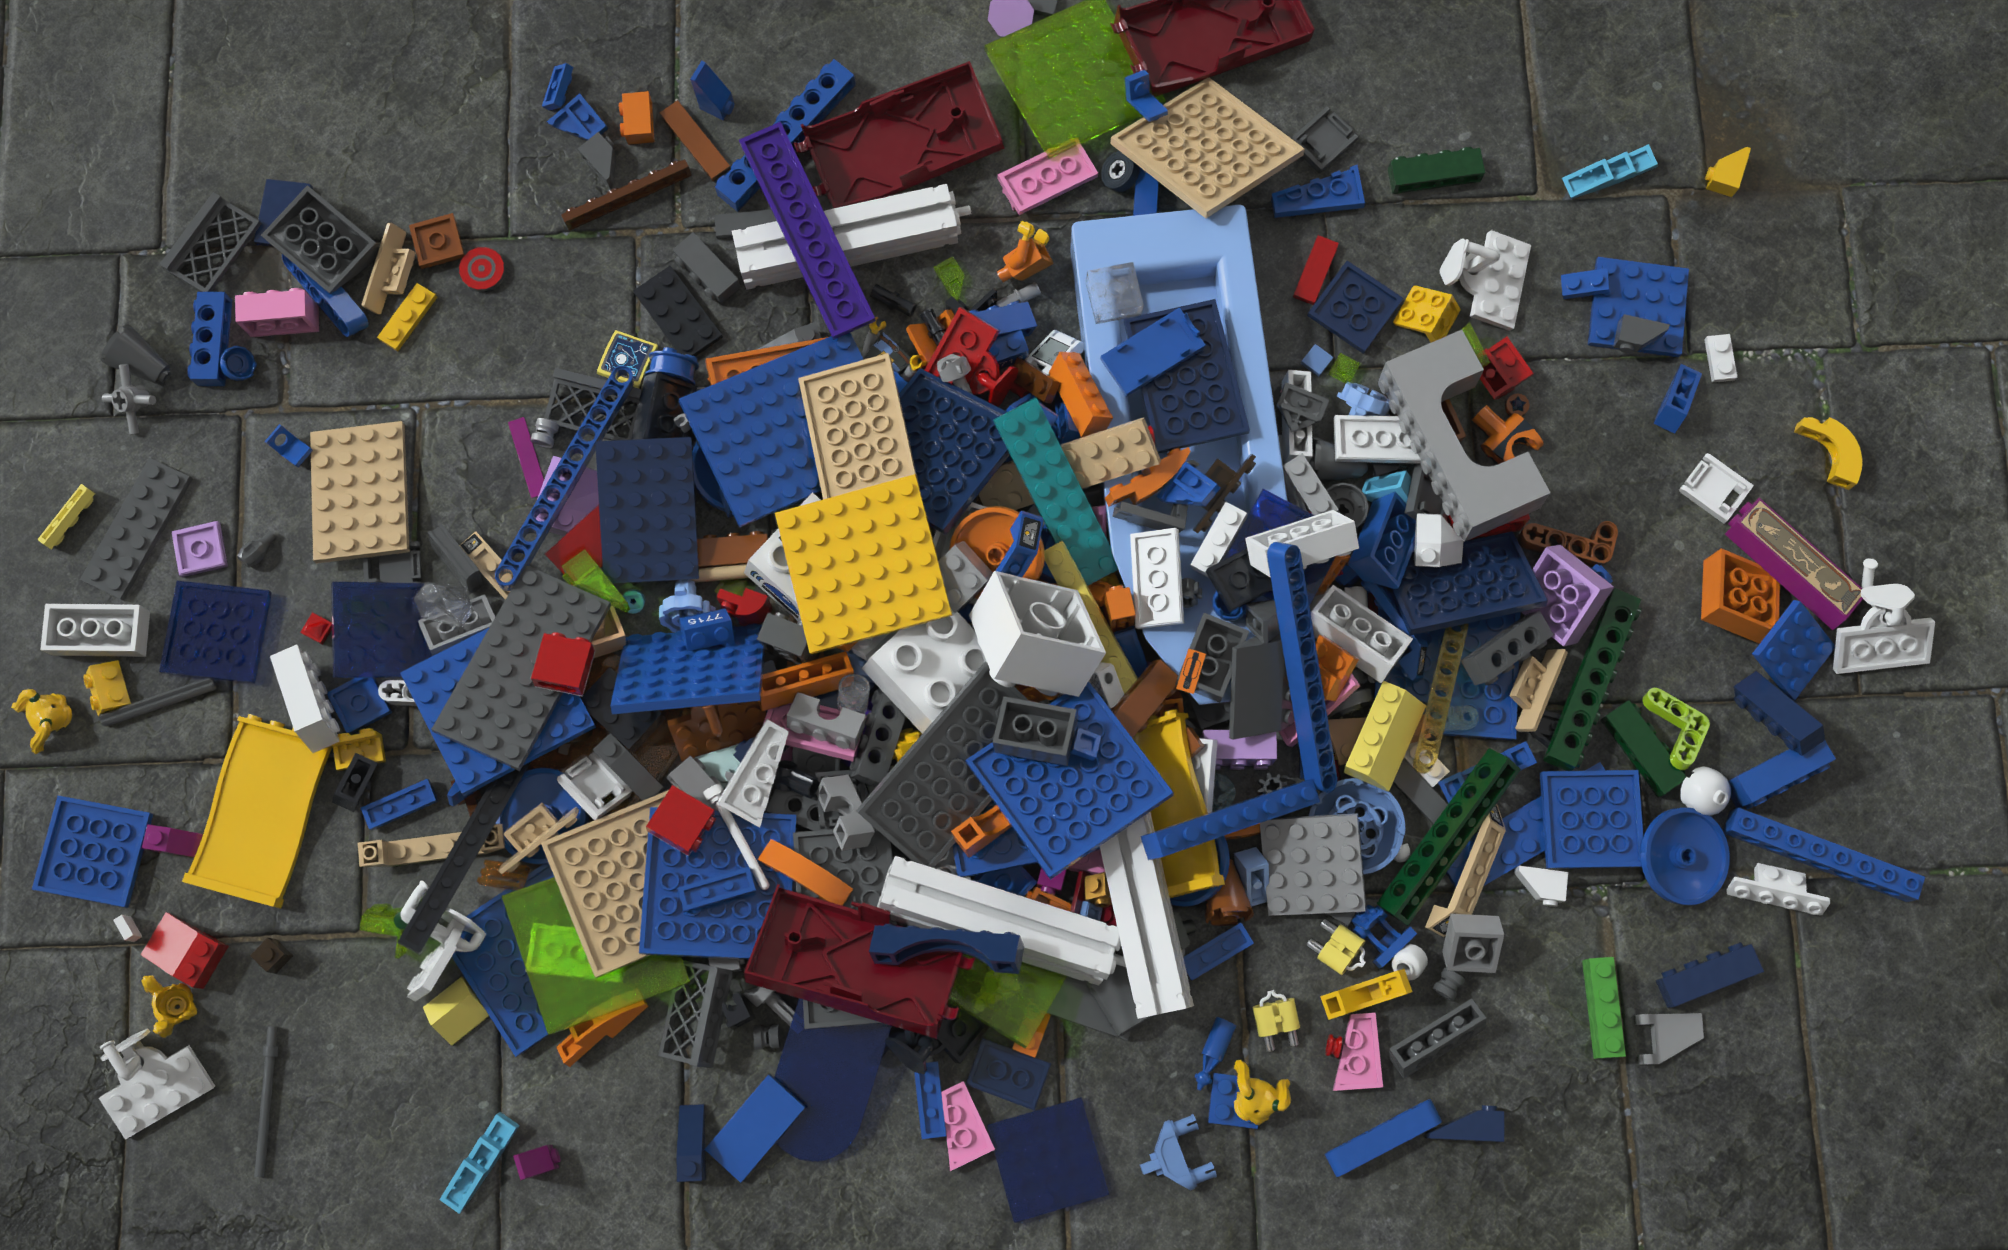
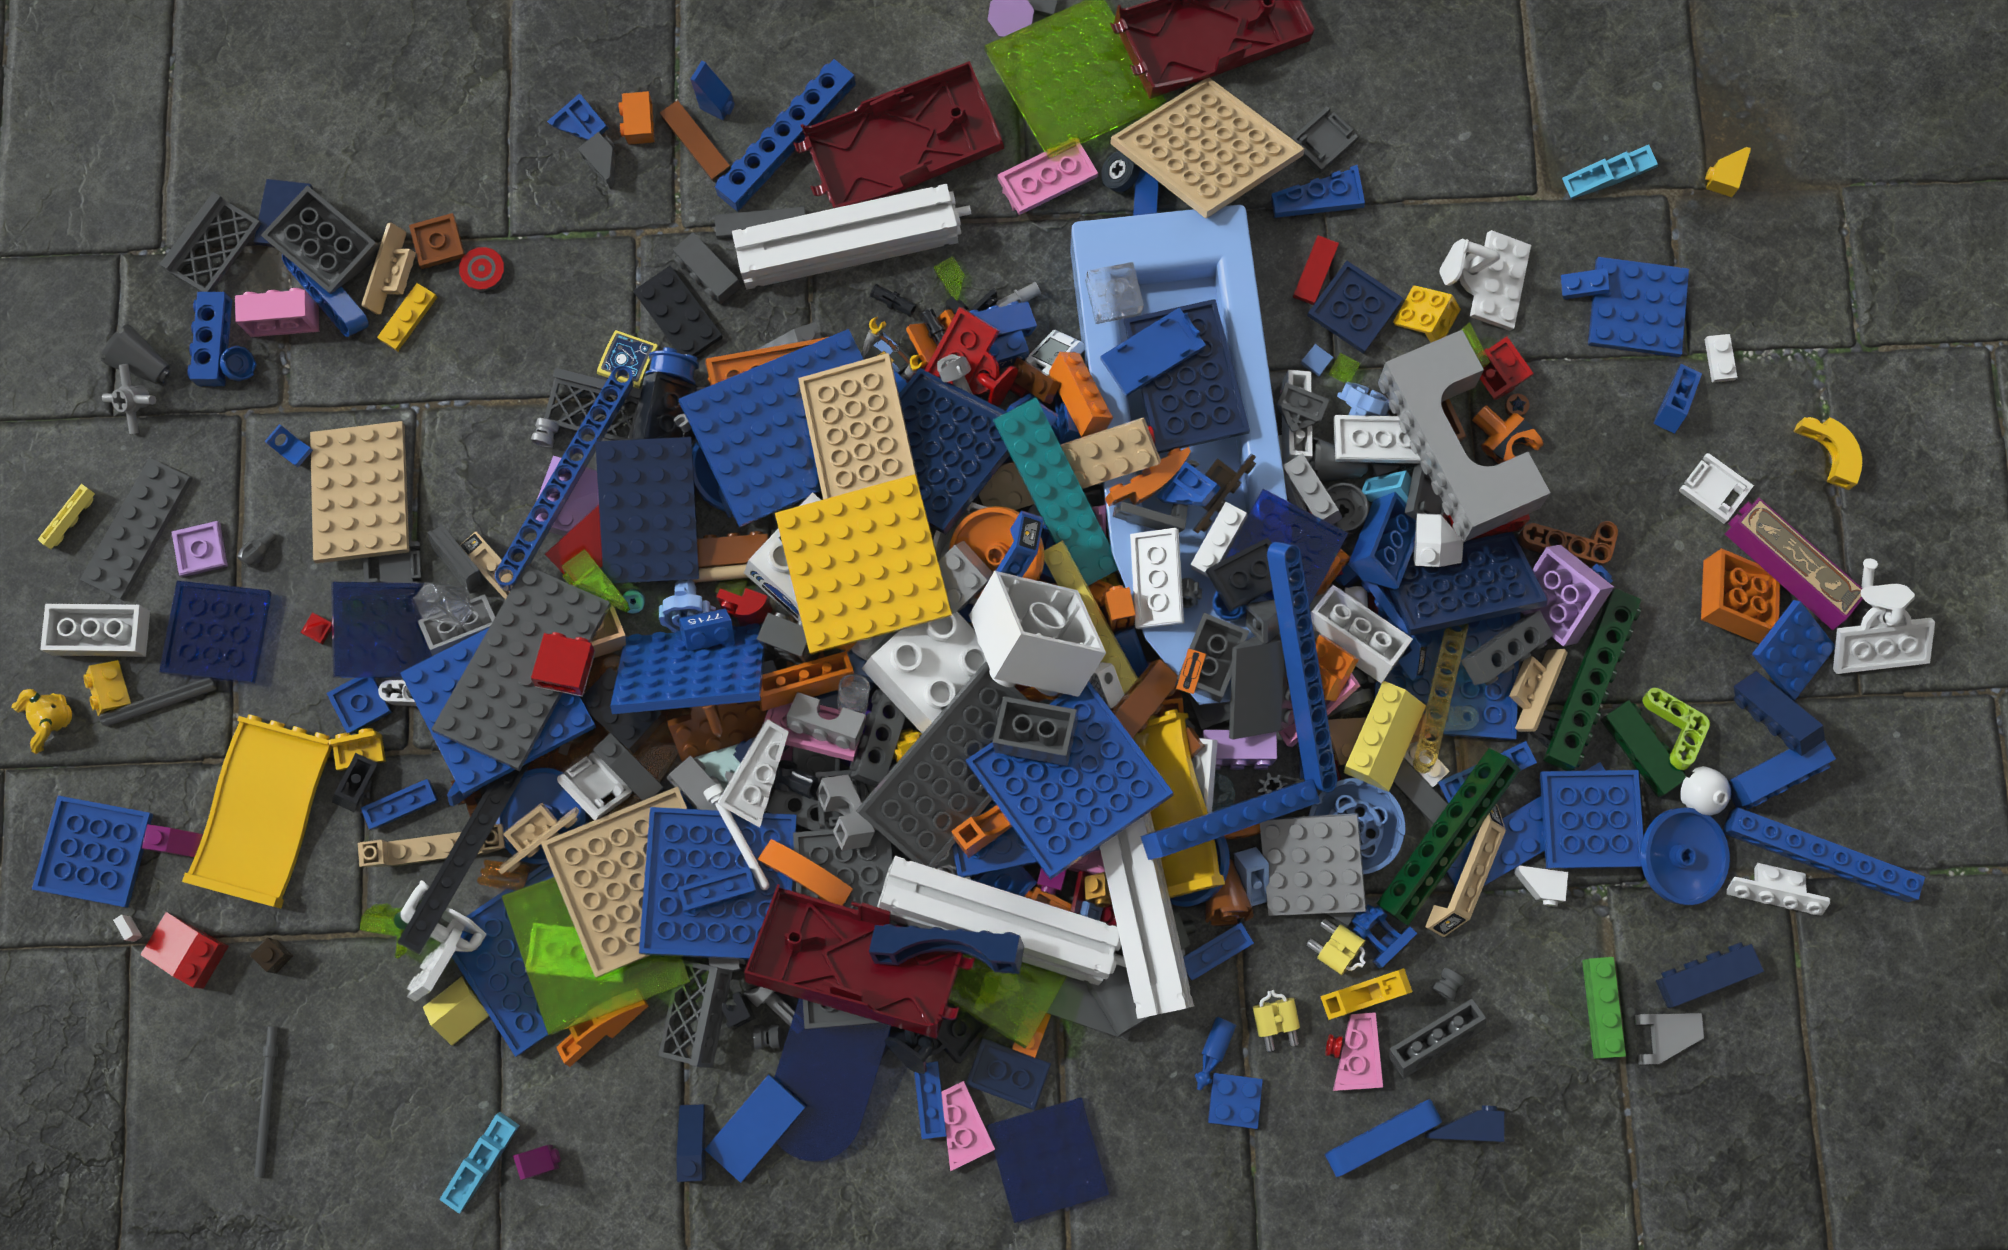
(150, 1083): white plate -> none
(165, 1002): yellow hair -> none
(305, 698): white brick -> none
(526, 456): magenta sticker -> none
(557, 87): blue plate -> none
(625, 195): reddish brown plate -> none
(681, 821): red piece -> none
(807, 231): dark purple plate -> none
(1029, 255): orange torso -> none
(1085, 744): blue plate -> none
(1141, 99): blue bracket -> none
(1169, 1158): medium blue connector -> none
(1259, 1096): yellow hair -> none
(1316, 537): white brick -> none
(1403, 854): white hinge -> none
(1411, 959): white head -> none
(1436, 170): dark green brick -> none
(1473, 943): light grey brick -> none
(1636, 333): dark grey slope -> none

